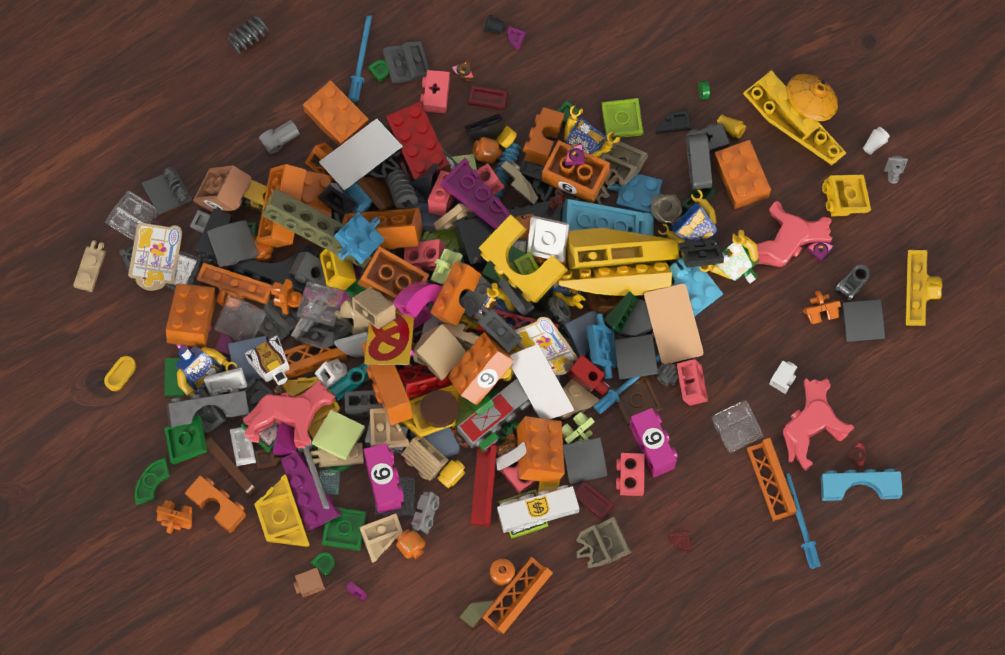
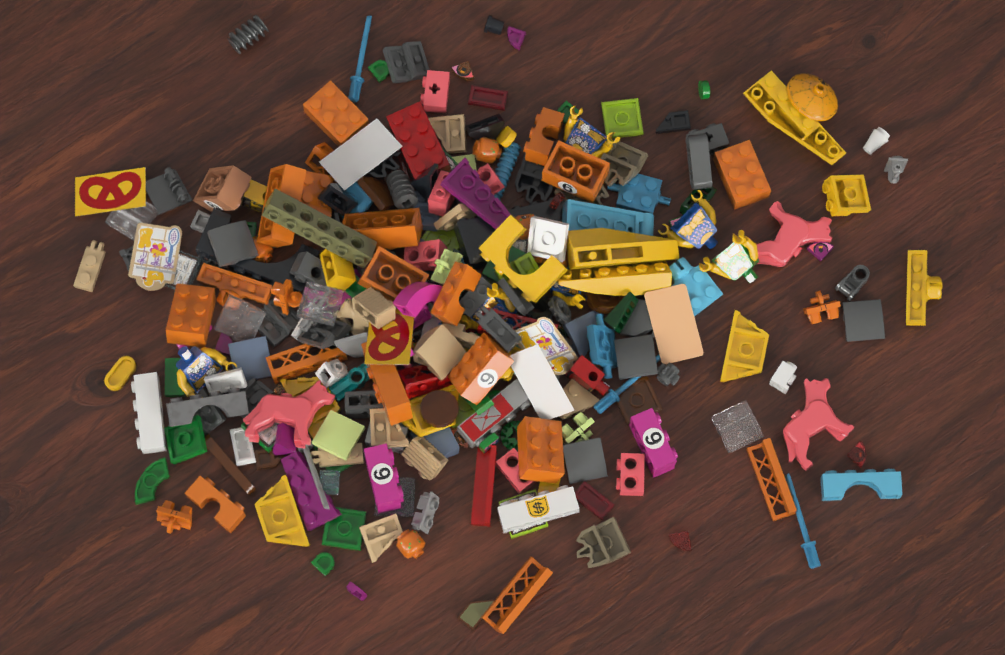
(110, 191): none -> sticker
(150, 413): none -> white brick
(269, 361): torso -> none
(275, 139): light grey piece -> none
(308, 582): nougat brick -> none
(359, 238): dark azure plate -> none
(451, 132): none -> tan wing
(451, 473): yellow brick -> none
(507, 446): clear orange tile -> none
(507, 572): orange head -> none
(511, 457): white sticker -> none
(520, 183): dark tan plate -> none
(575, 155): magenta tile -> none
(666, 208): dark tan hair -> none
(692, 382): coral brick -> none
(701, 252): pearl dark grey plate -> none
(732, 126): yellow cone -> none
(744, 349): none -> yellow wing

